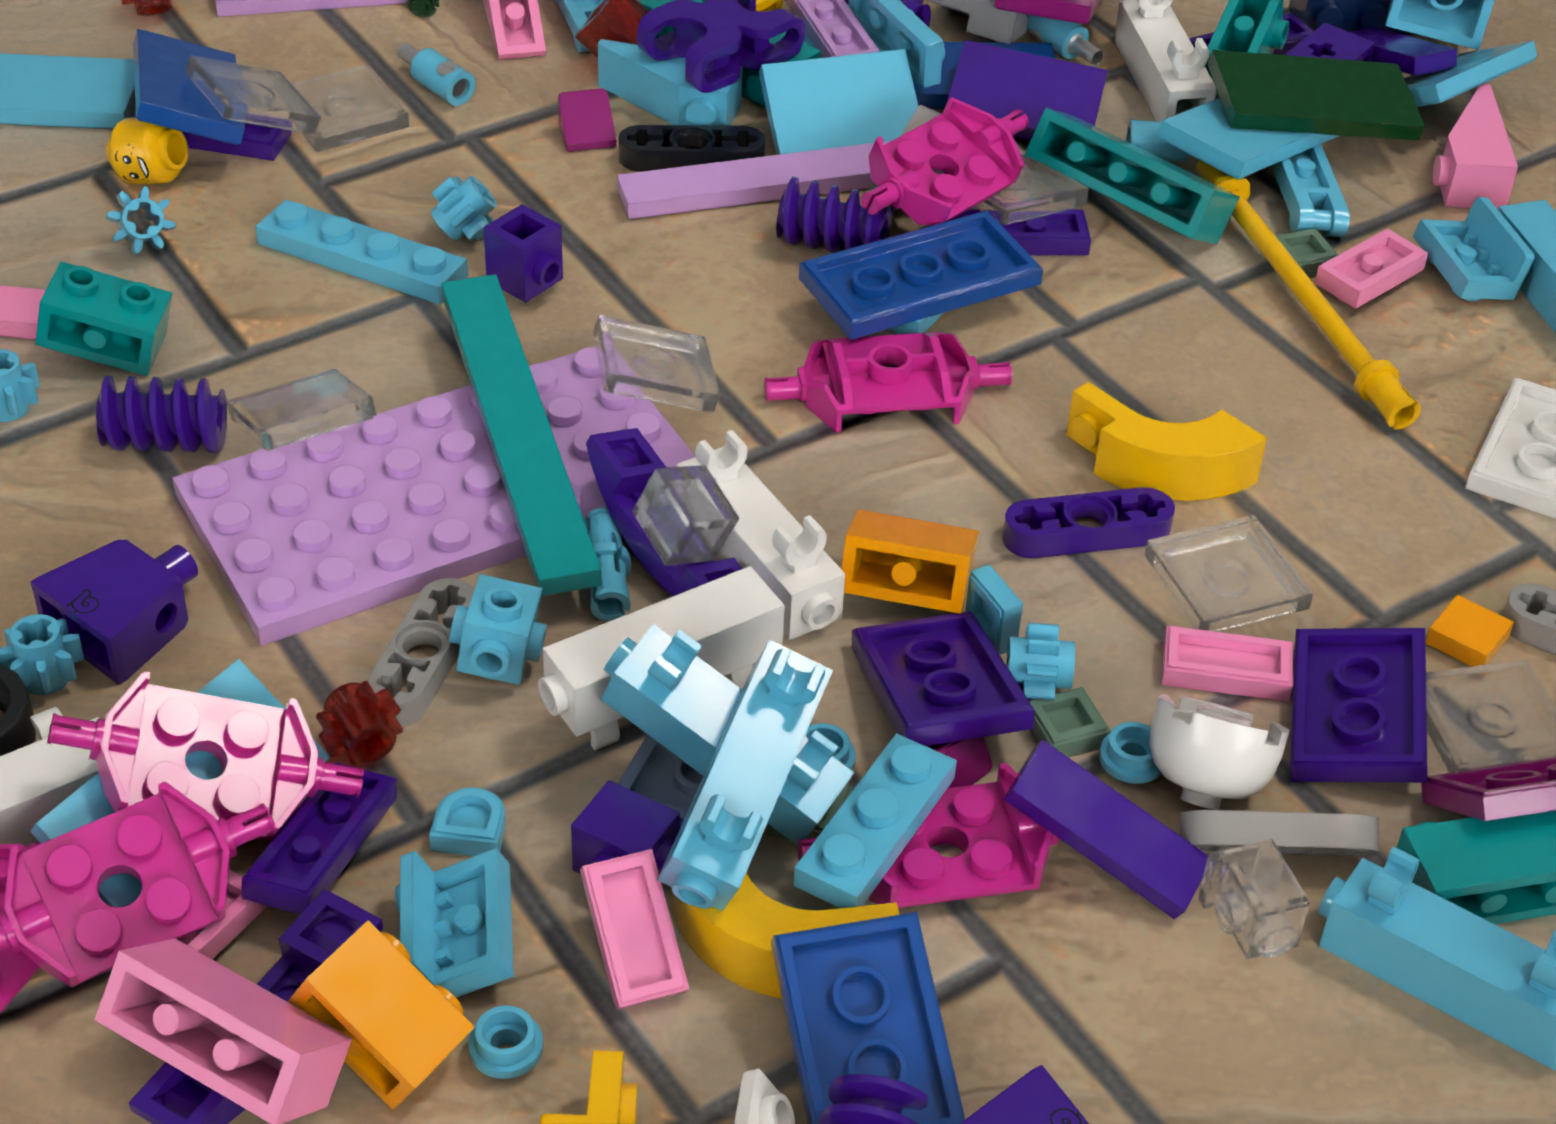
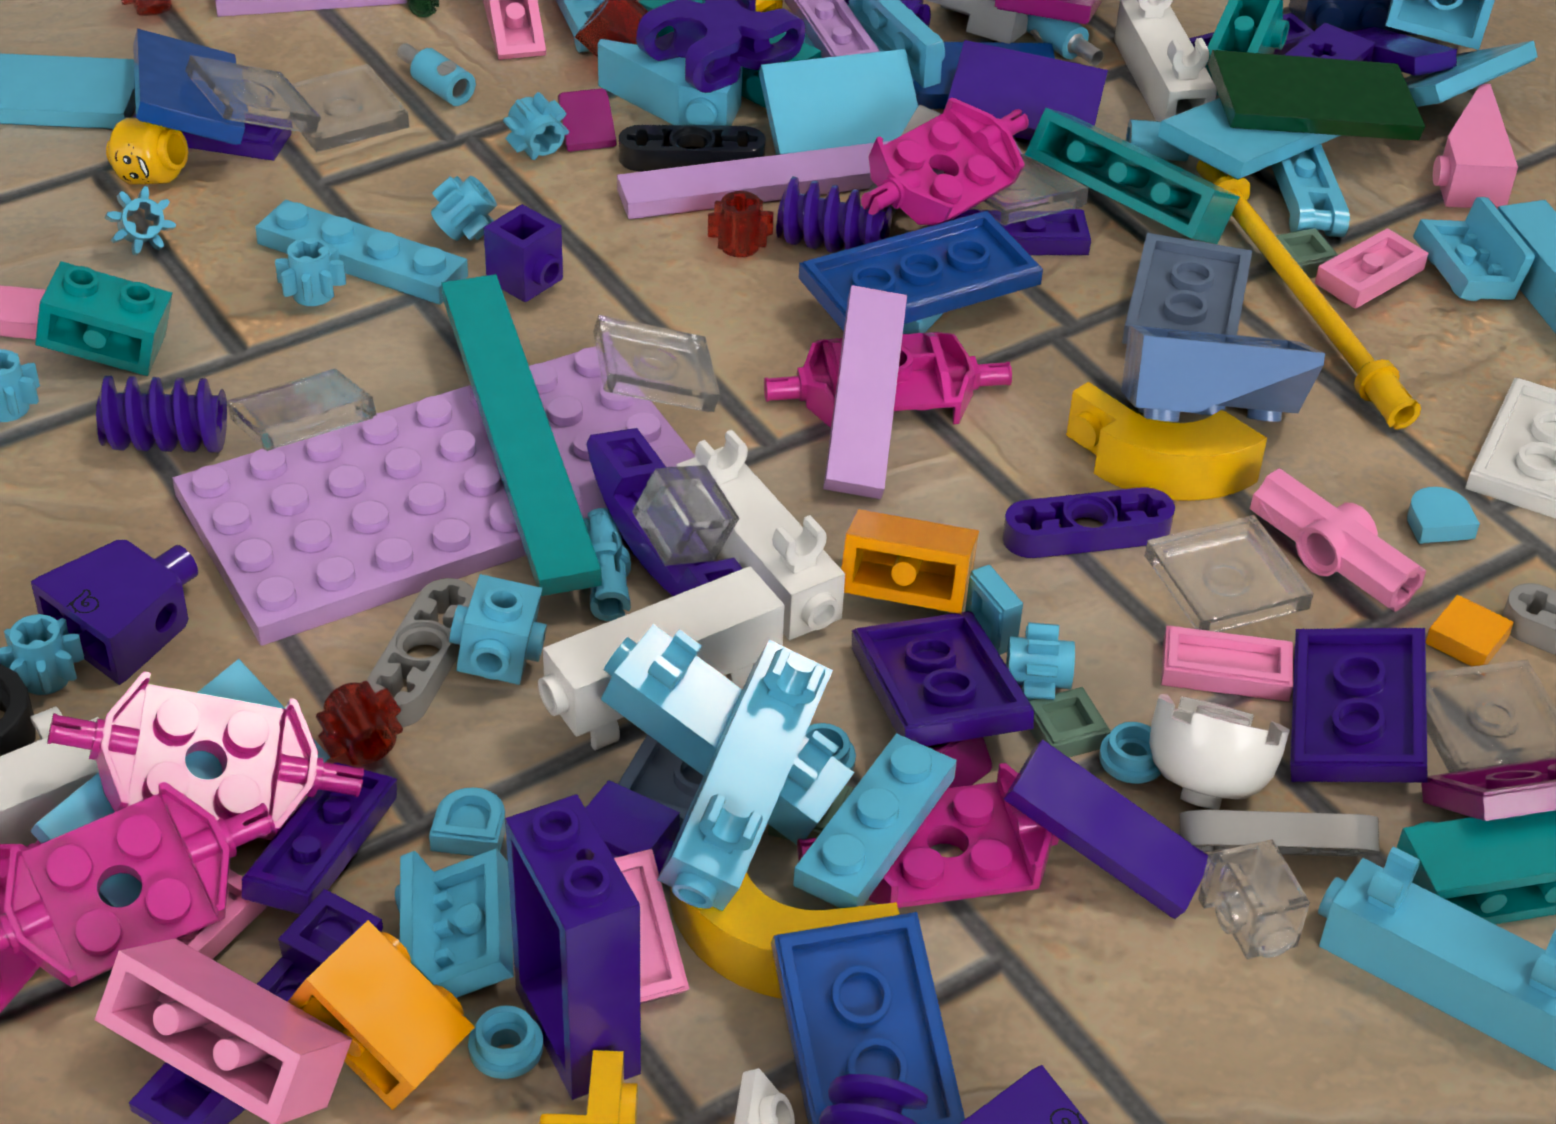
(310, 271): none -> medium azure gear
(536, 126): none -> medium azure gear
(574, 940): none -> dark purple piece
(740, 224): none -> clear red gear
(865, 393): none -> lavender tile
(1188, 286): none -> sand blue plate
(1206, 371): none -> medium blue slope
(1337, 540): none -> bright pink piece
(1441, 516): none -> medium azure tile

